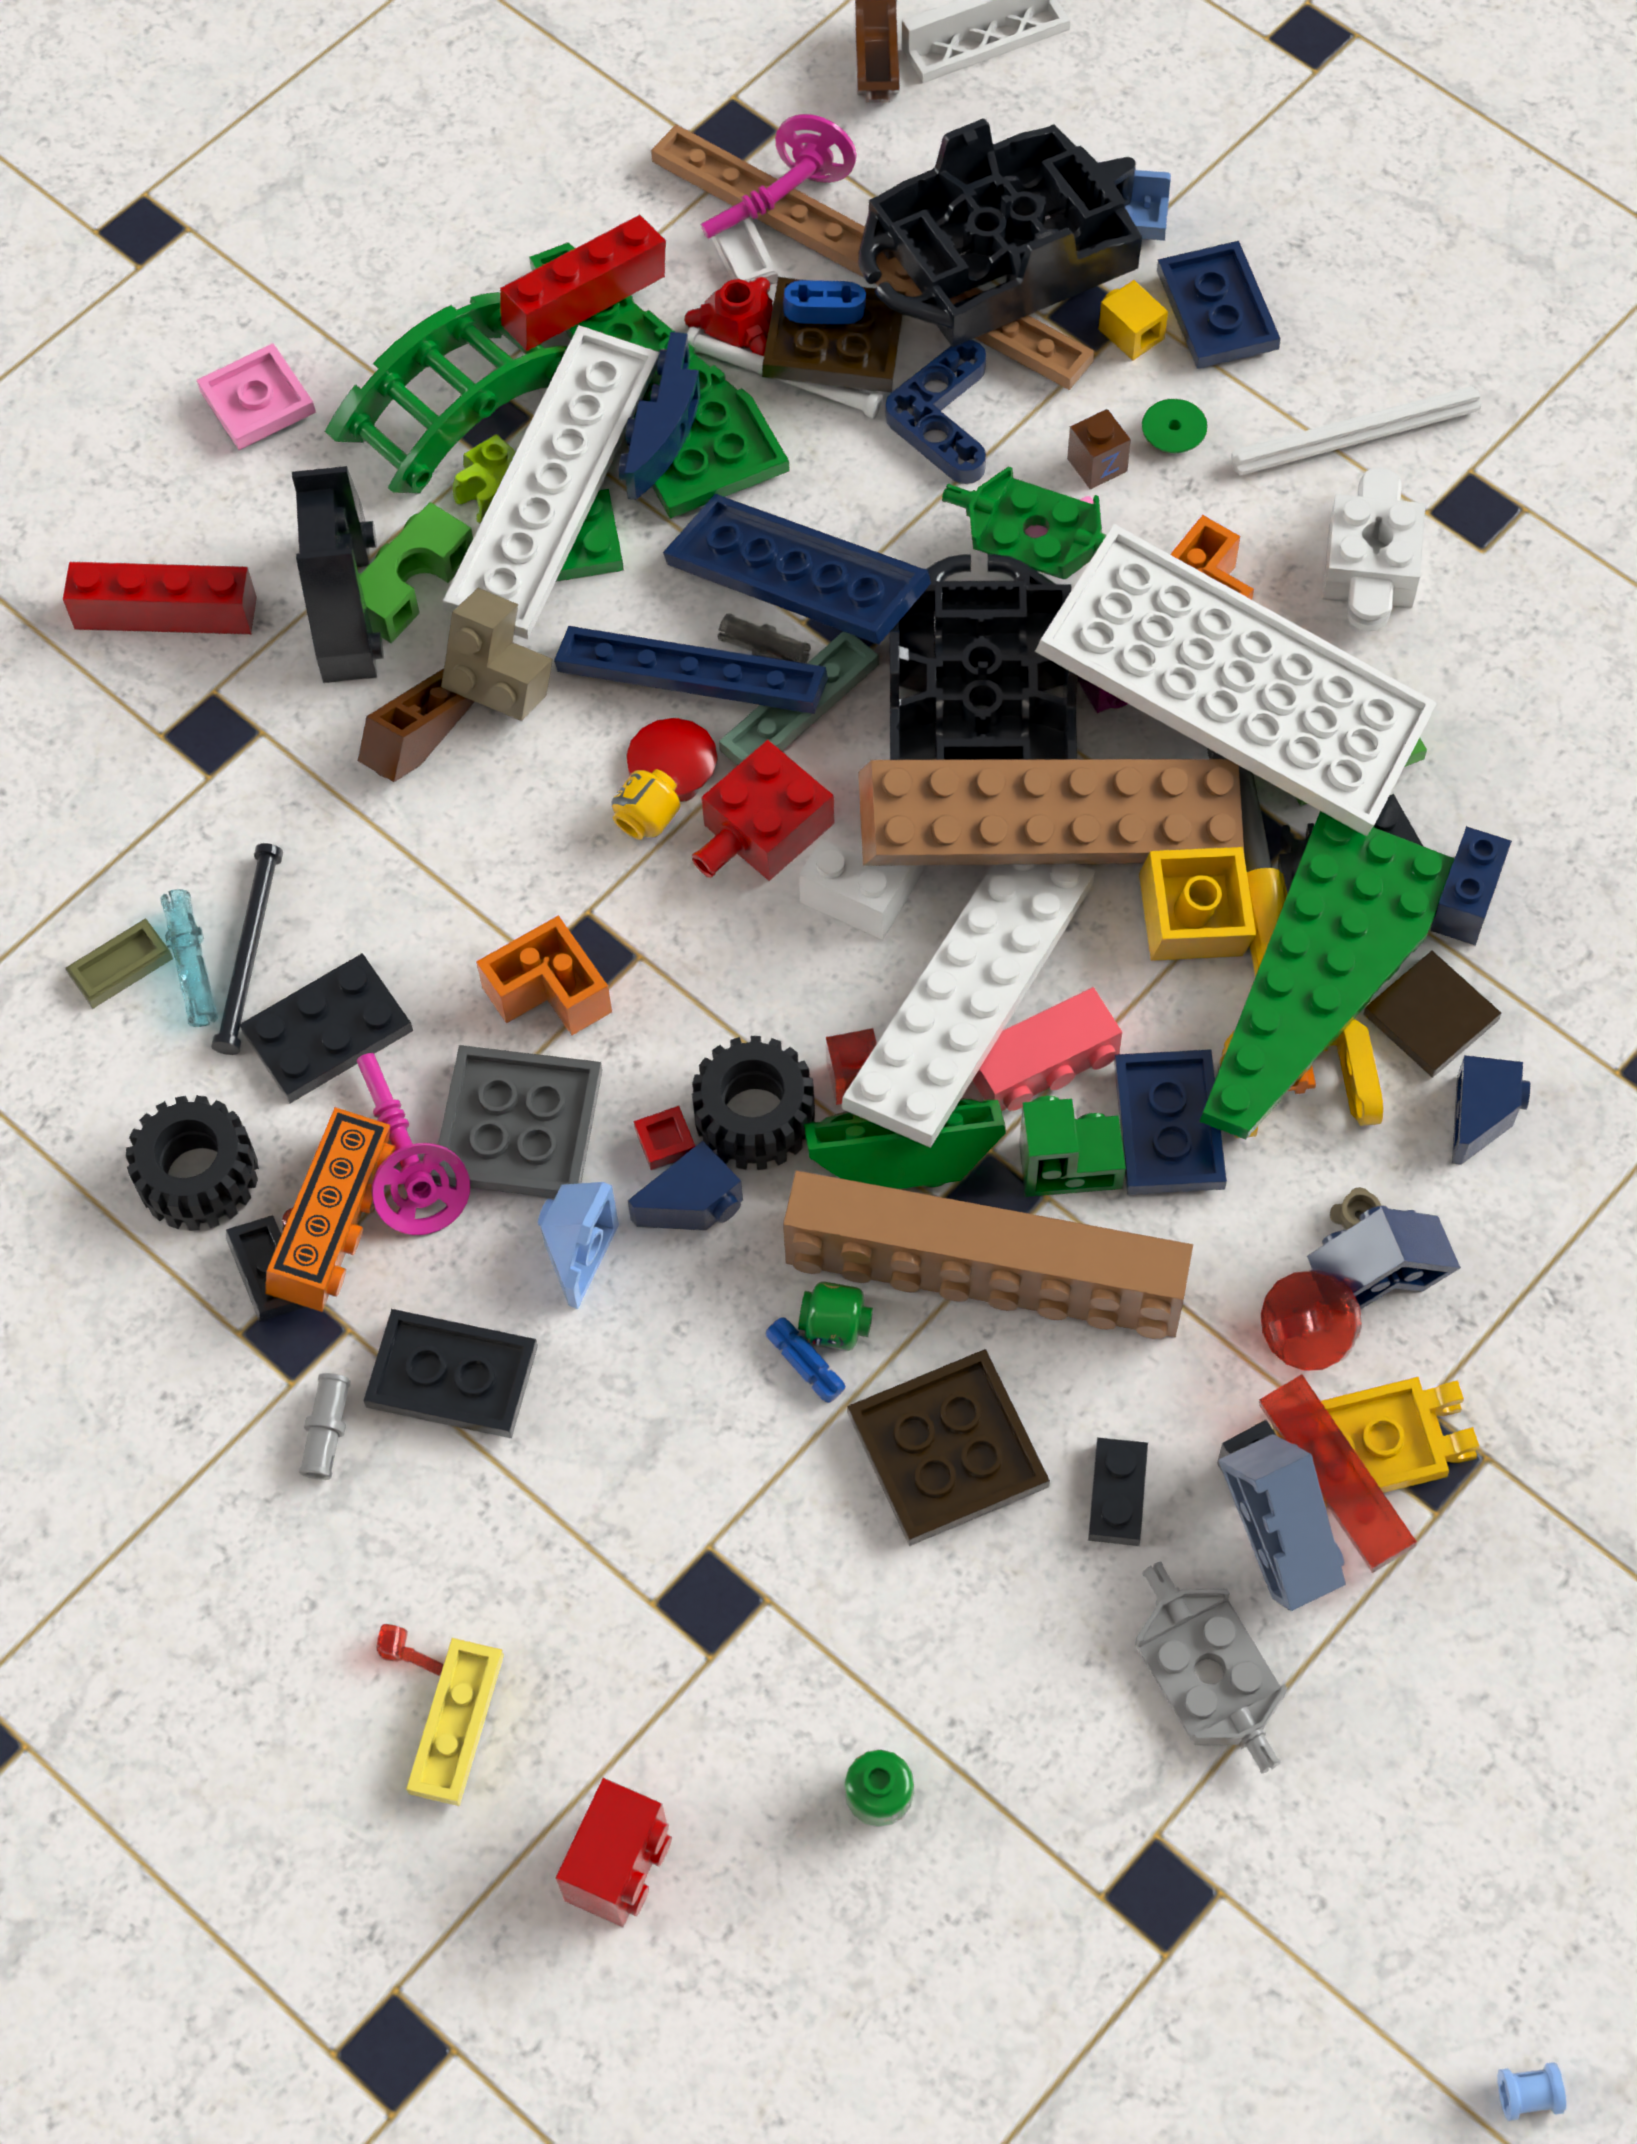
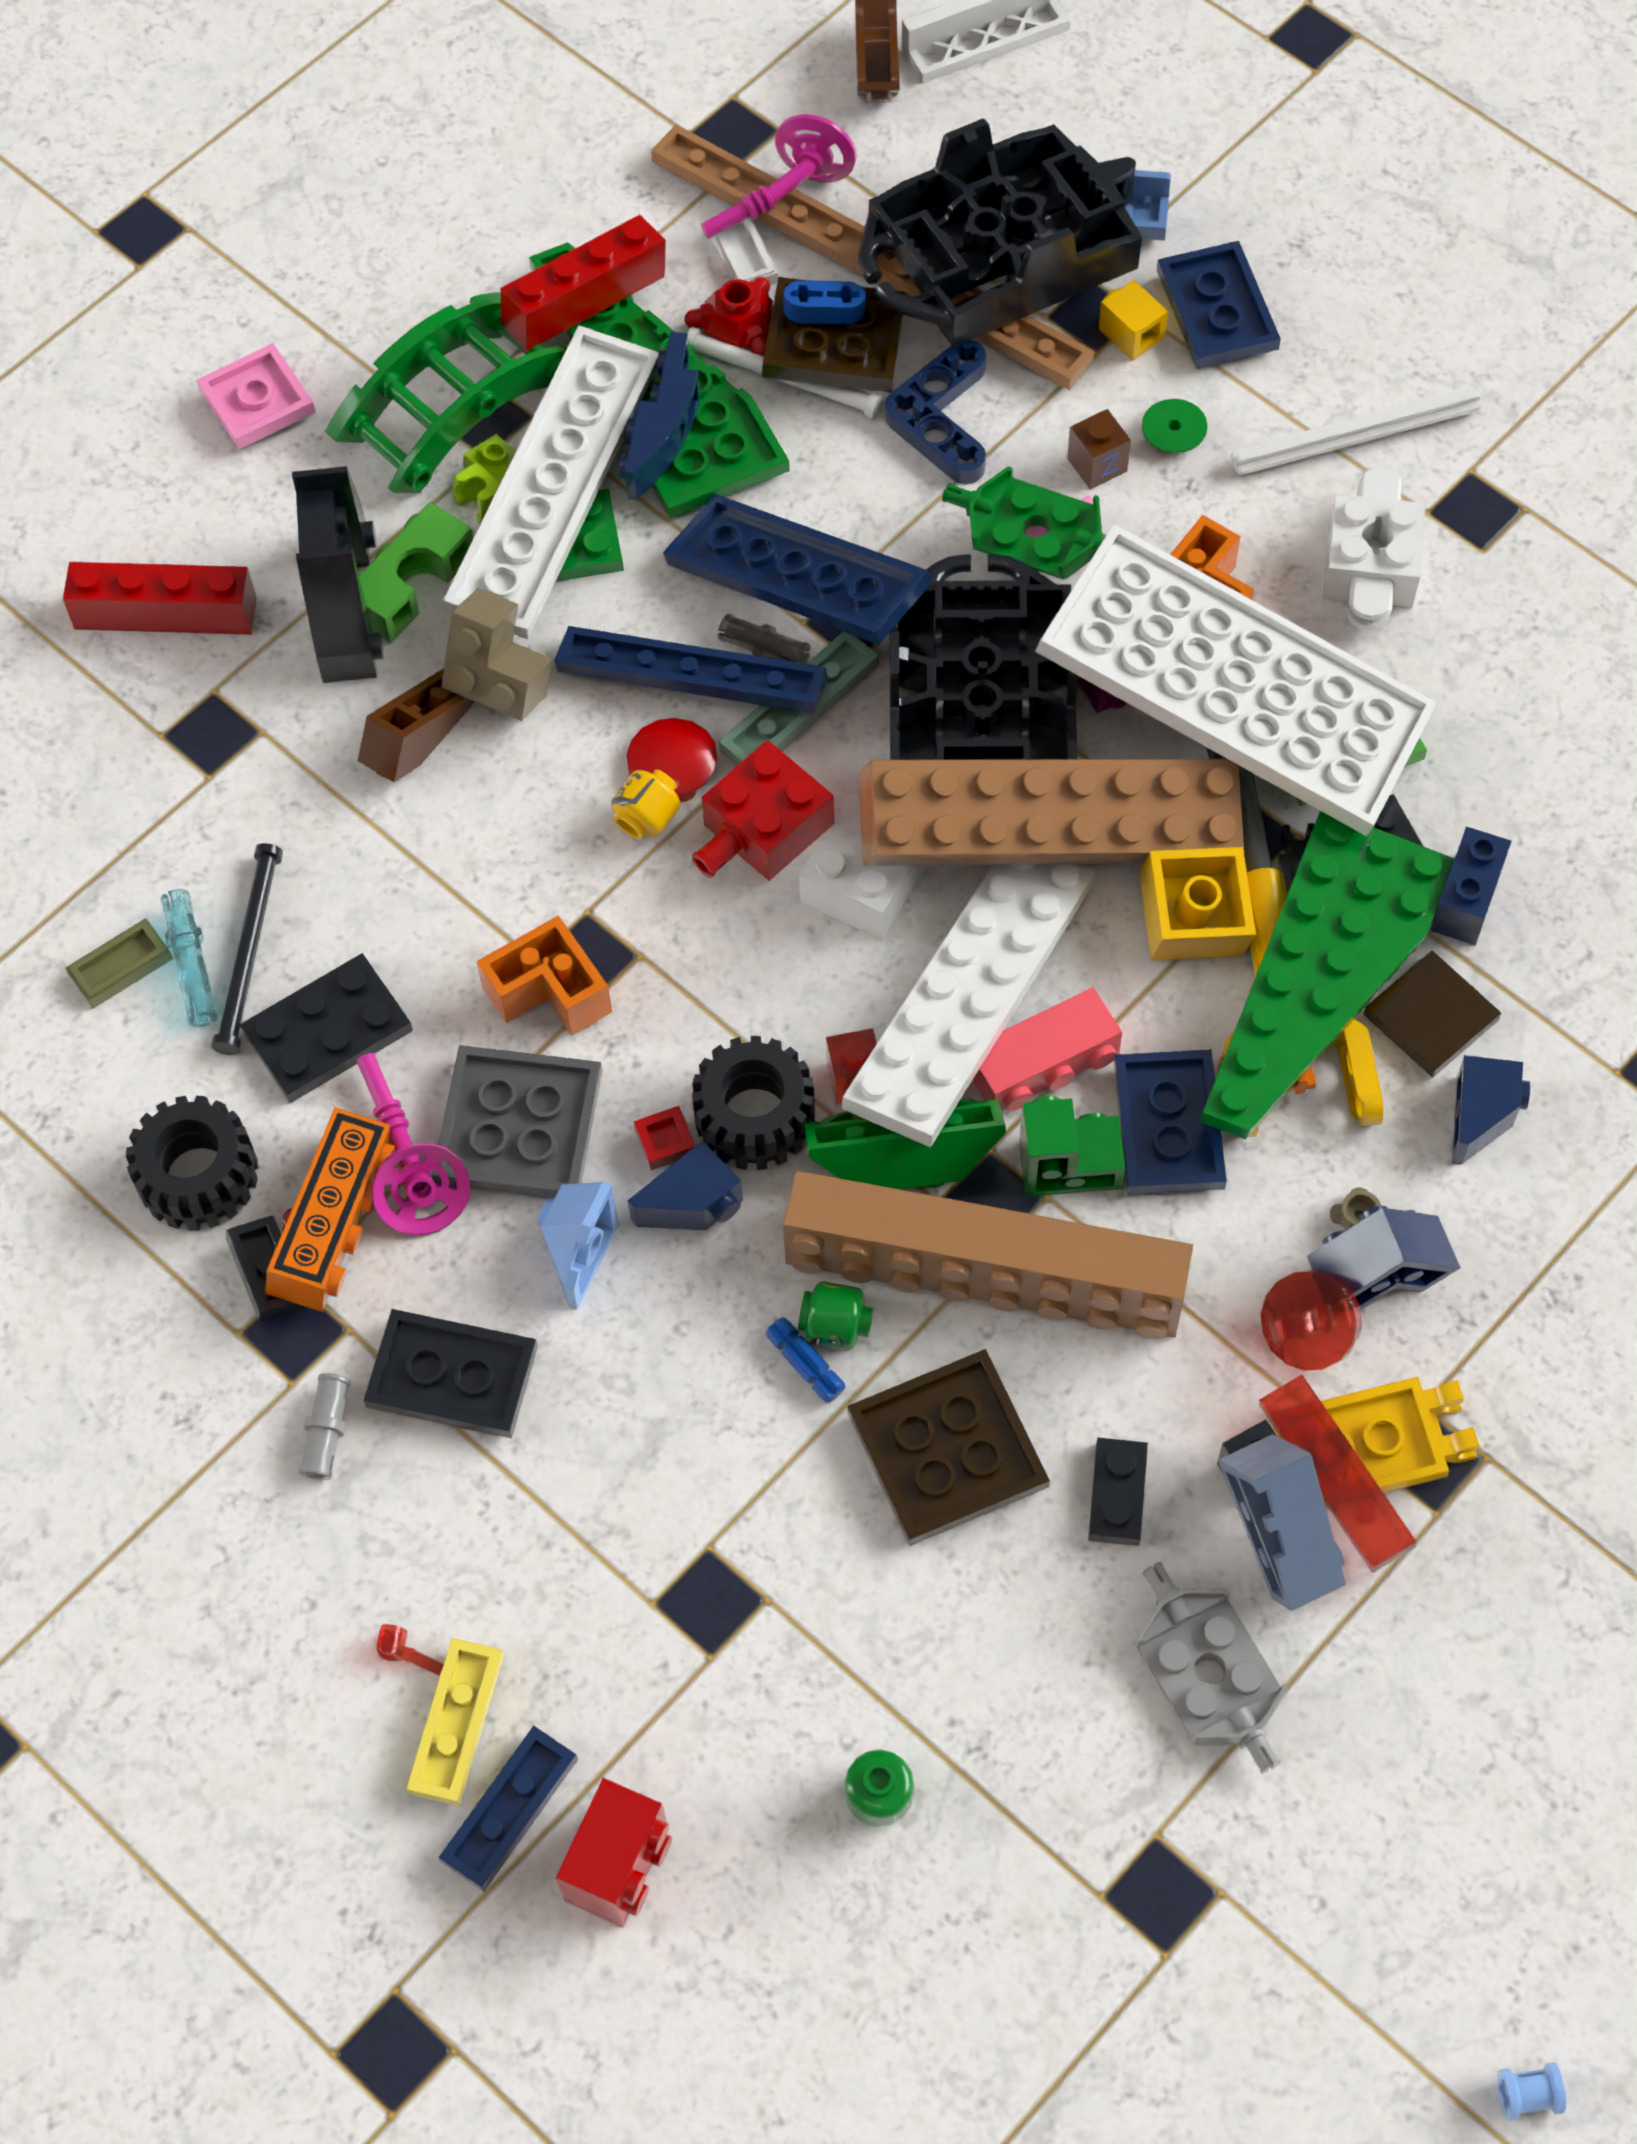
(508, 1808): none -> dark blue plate

